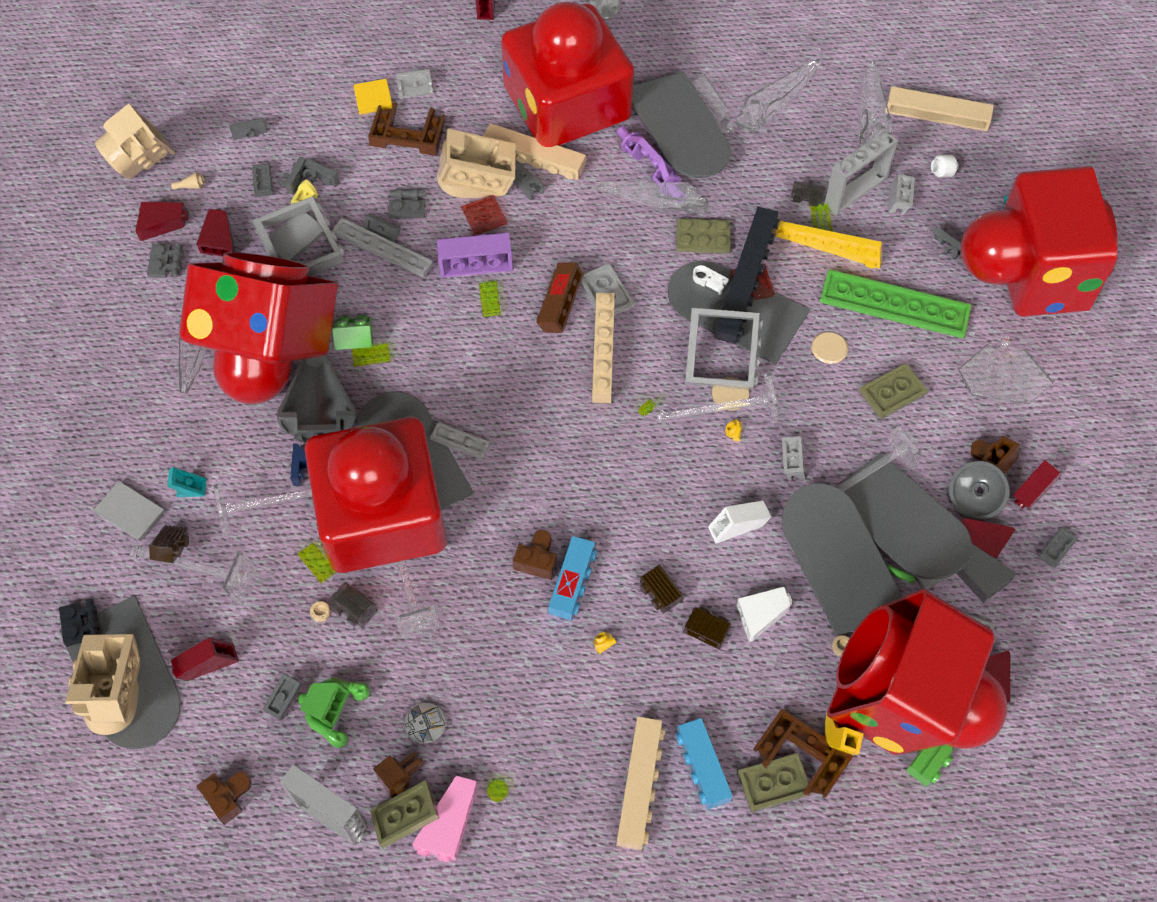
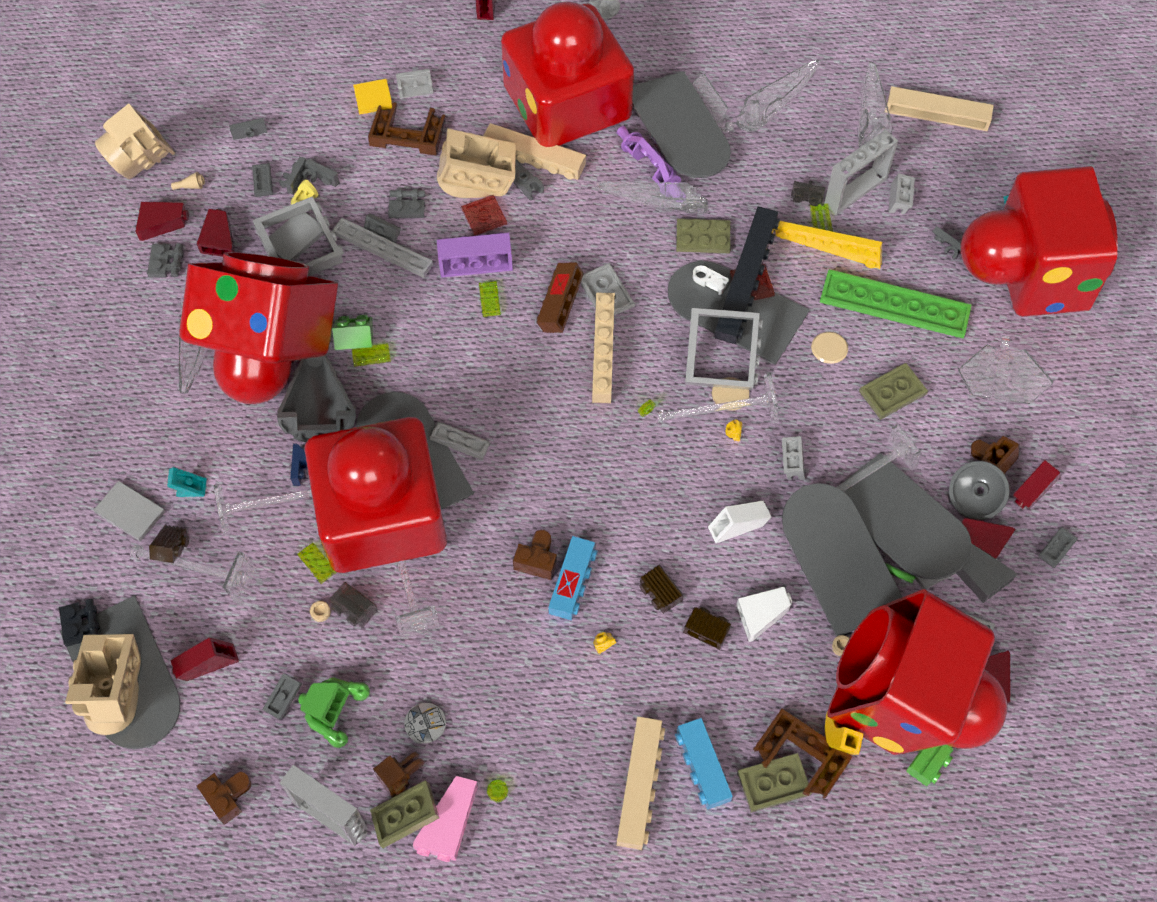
(944, 166): white head -> none

